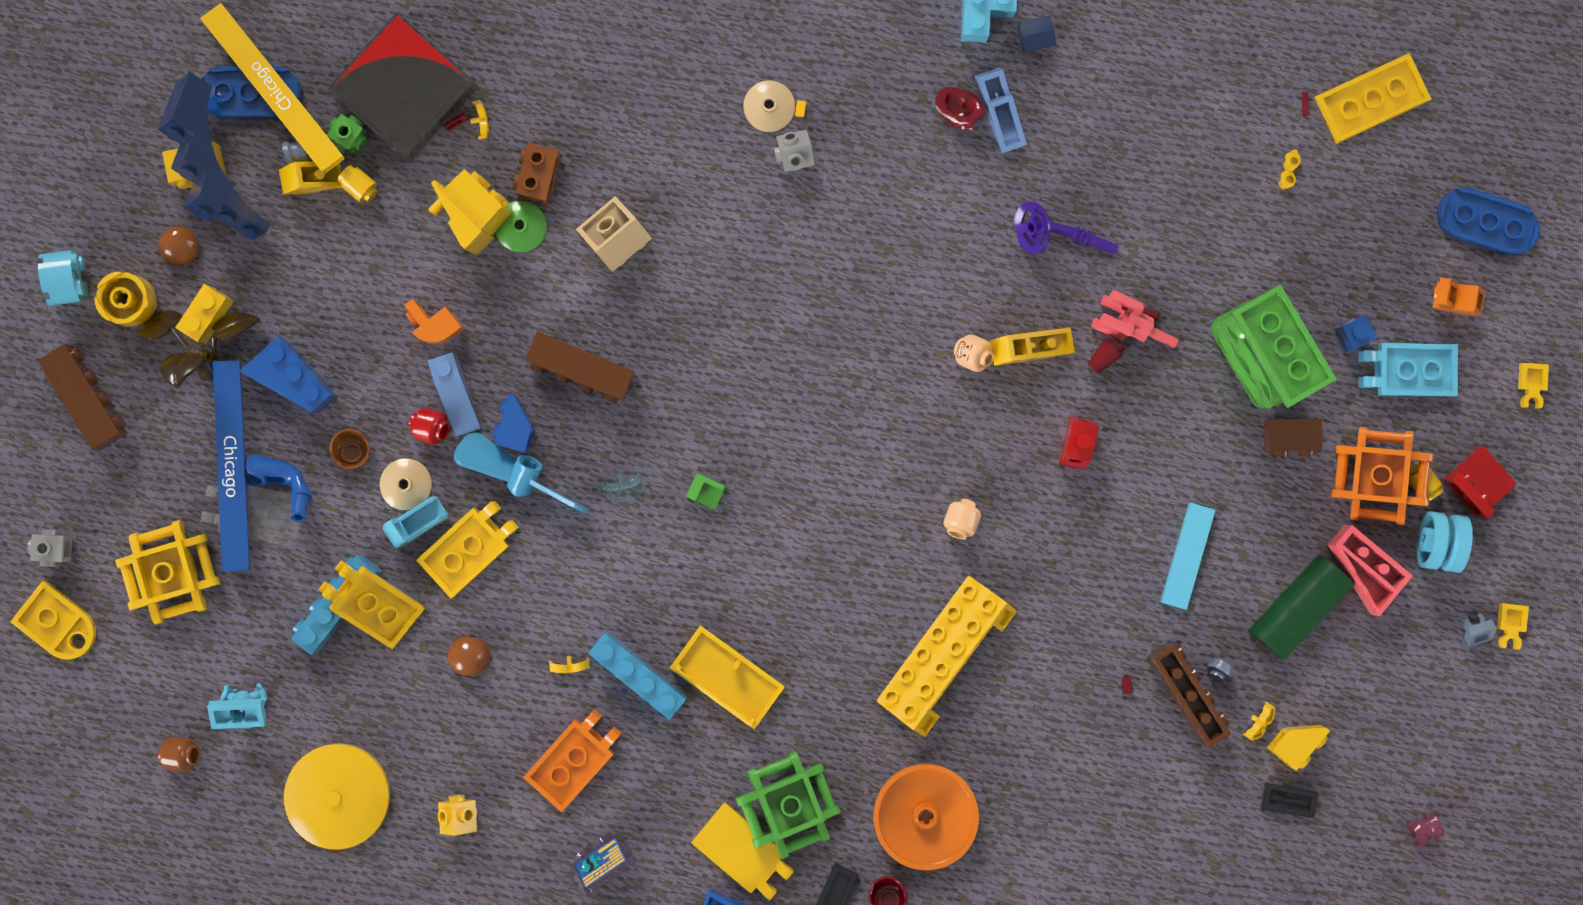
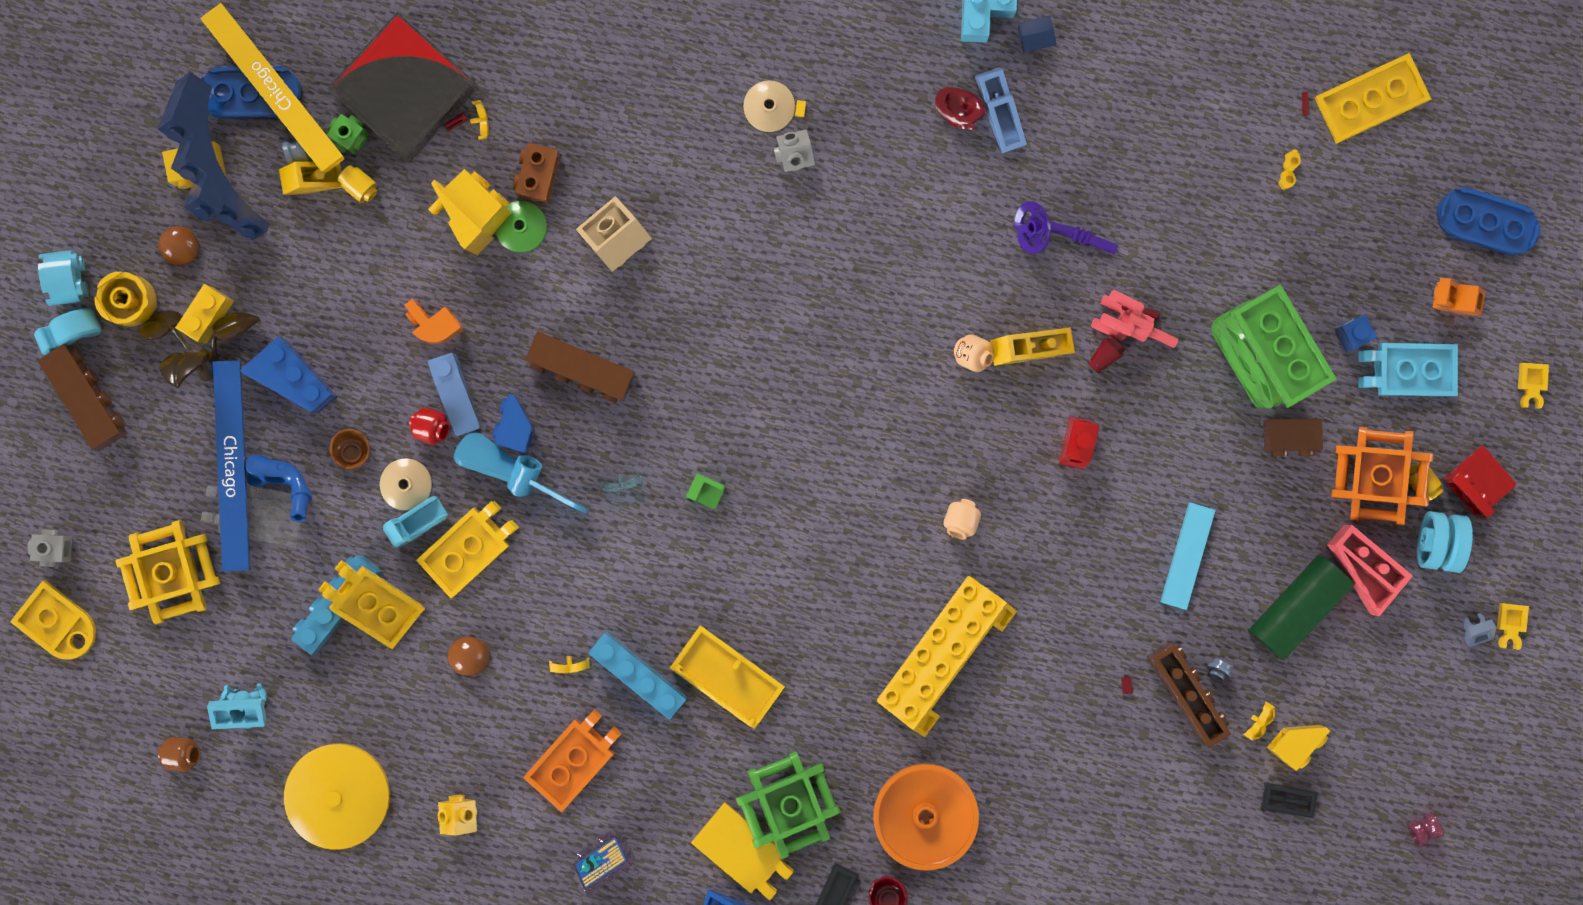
(68, 329): none -> medium azure animal

